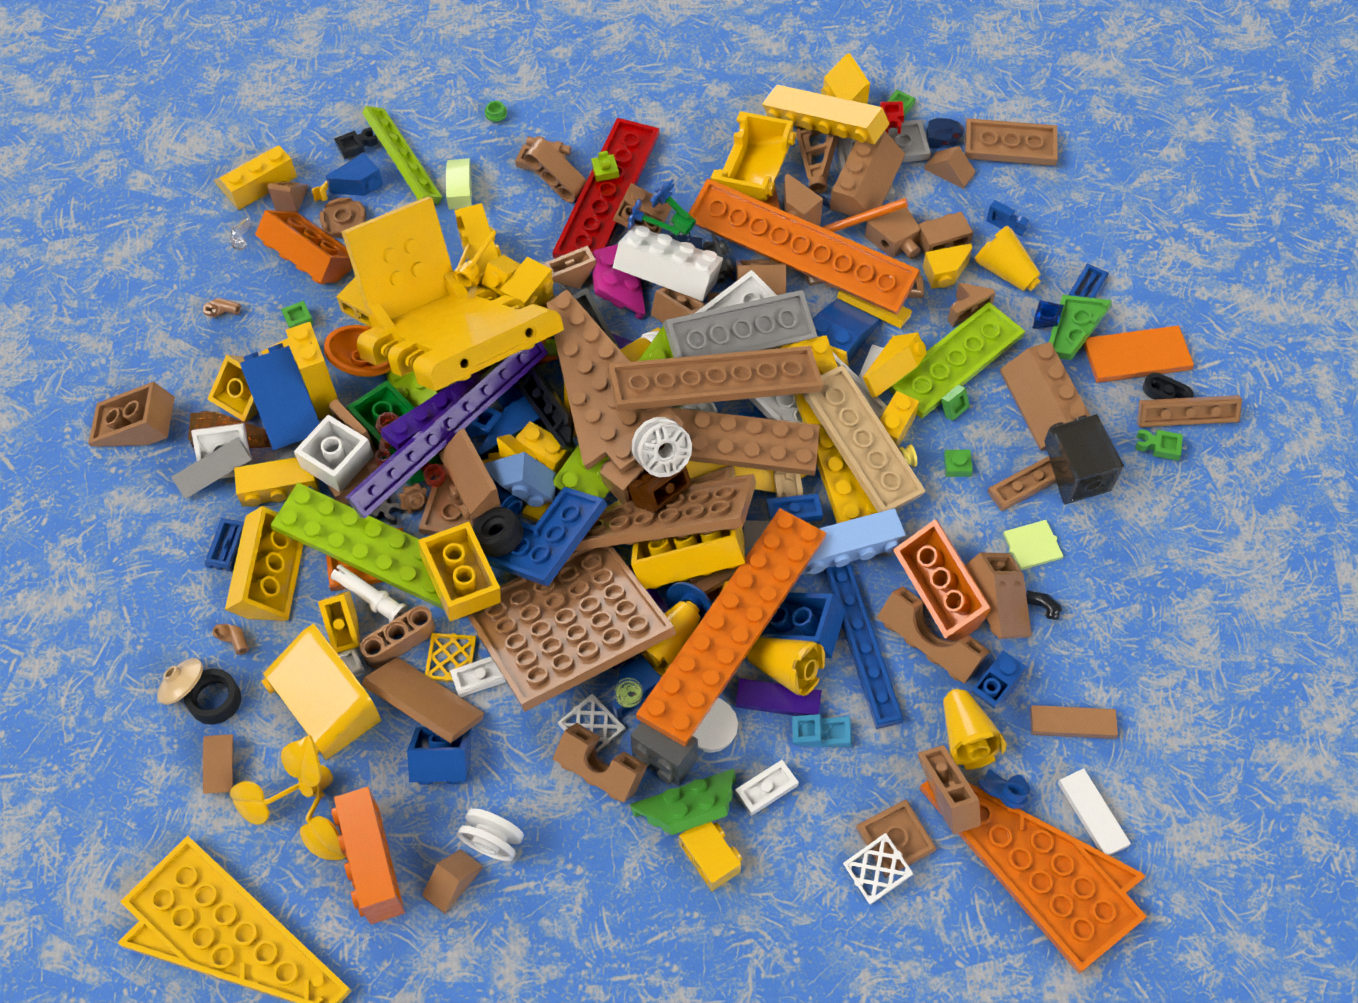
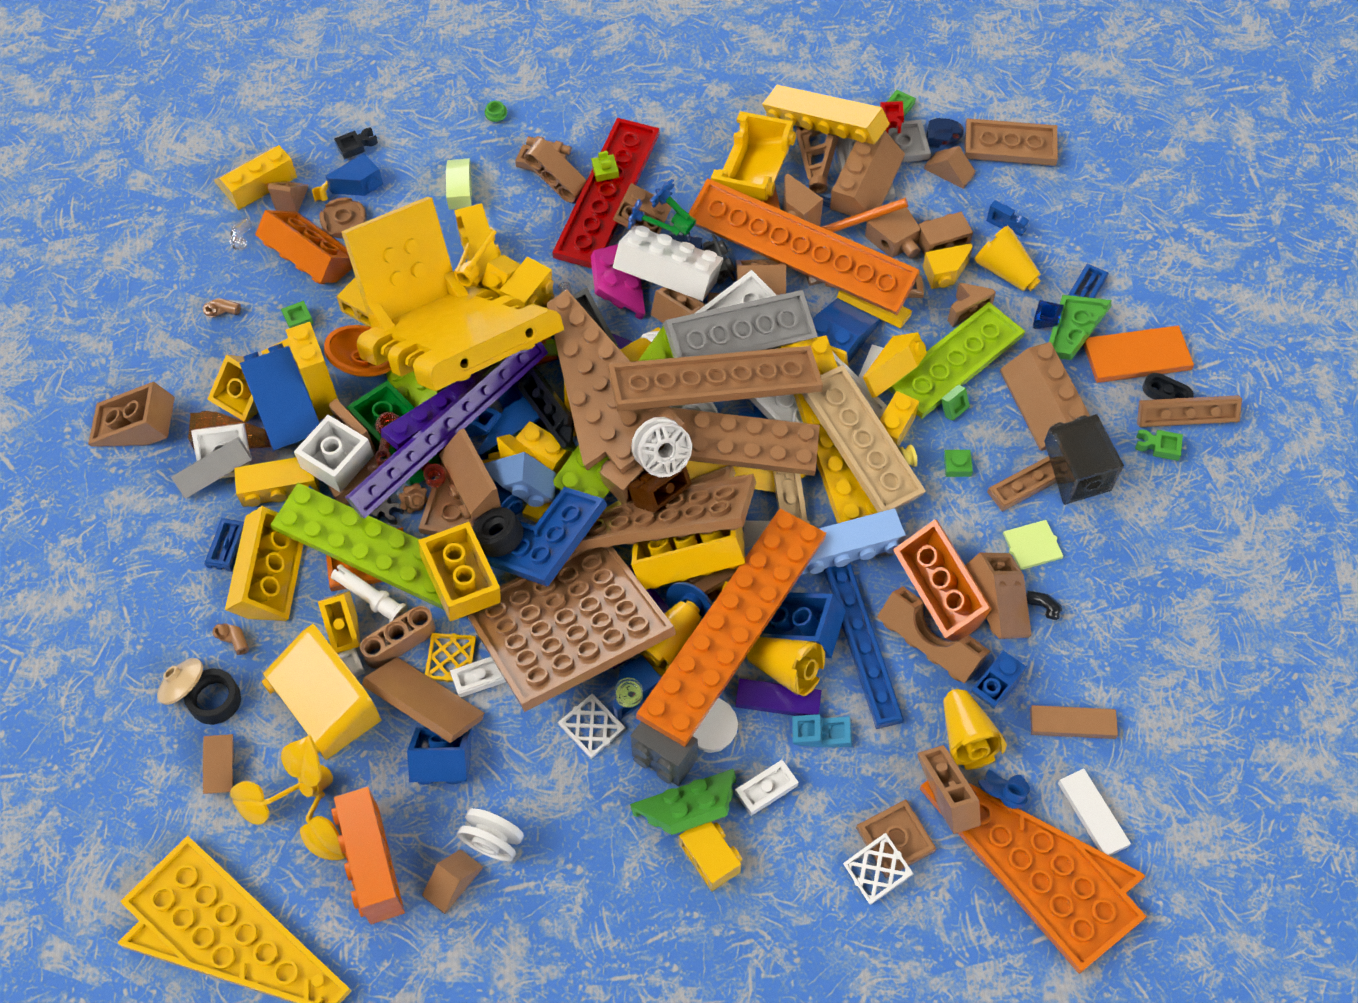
(401, 154): lime plate -> none
(573, 267): medium nougat slope -> none
(578, 754): medium nougat arch -> none
(803, 506): blue plate -> none
(847, 81): yellow slope -> none

